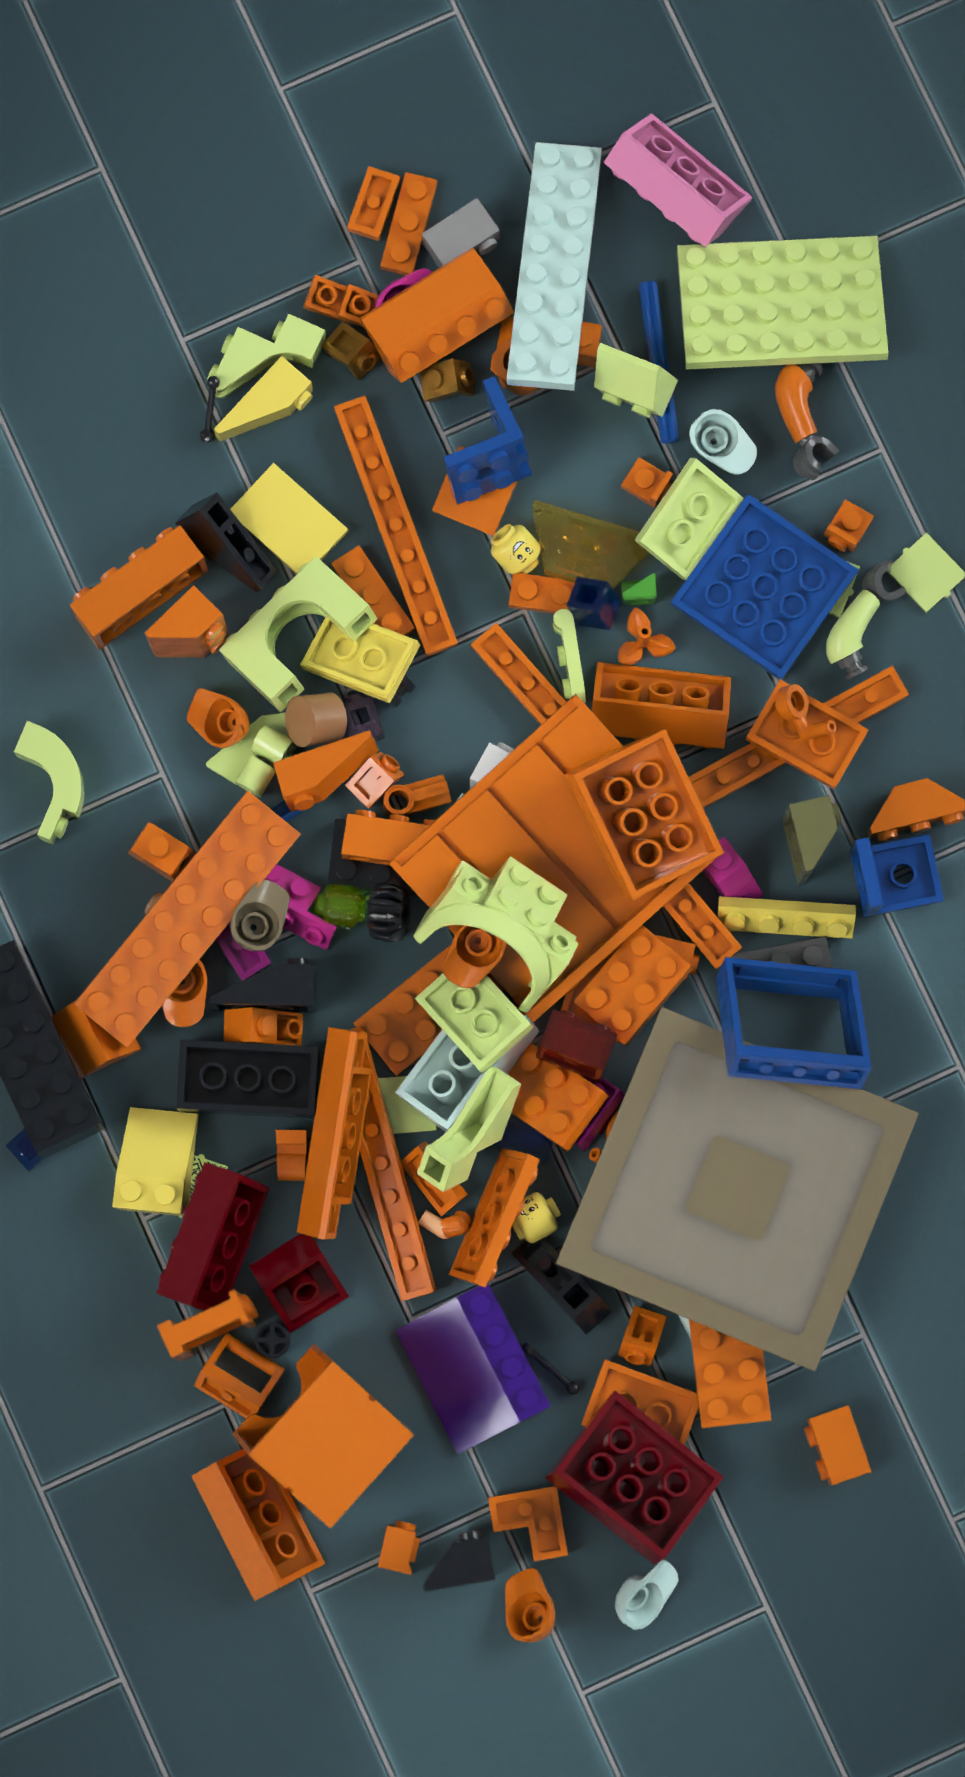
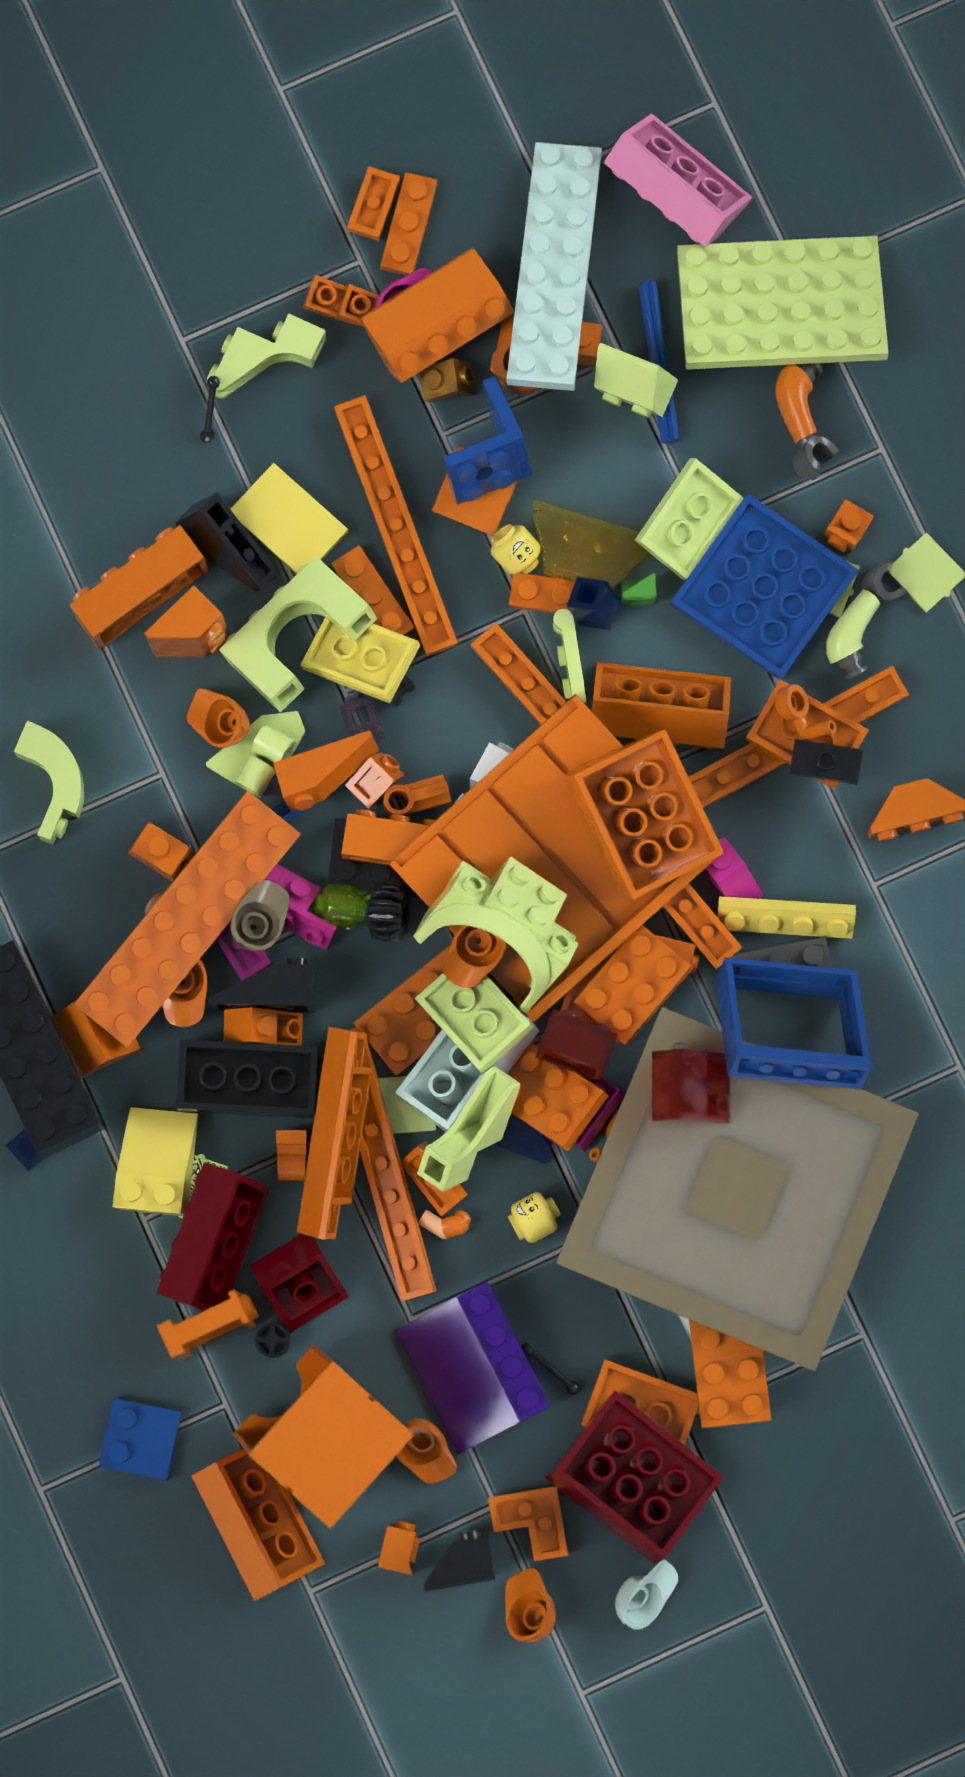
(140, 1439): none -> blue plate
(229, 1389): orange tile -> none
(270, 399): light yellow slope -> none
(315, 719): medium nougat piece -> none
(351, 350): pearl gold bracket -> none
(427, 1452): none -> orange cap
(461, 231): light grey brick -> none
(494, 1217): orange plate -> none
(562, 1284): black slope -> none
(640, 627): orange plant -> none
(642, 1336): orange bracket -> none
(647, 482): orange bracket -> none
(690, 1087): none -> clear red slope
(733, 447): light aqua cap -> none
(809, 831): olive slope -> none
(826, 762): none -> black plate
(837, 1445): orange brick -> none
(875, 878): blue bracket -> none

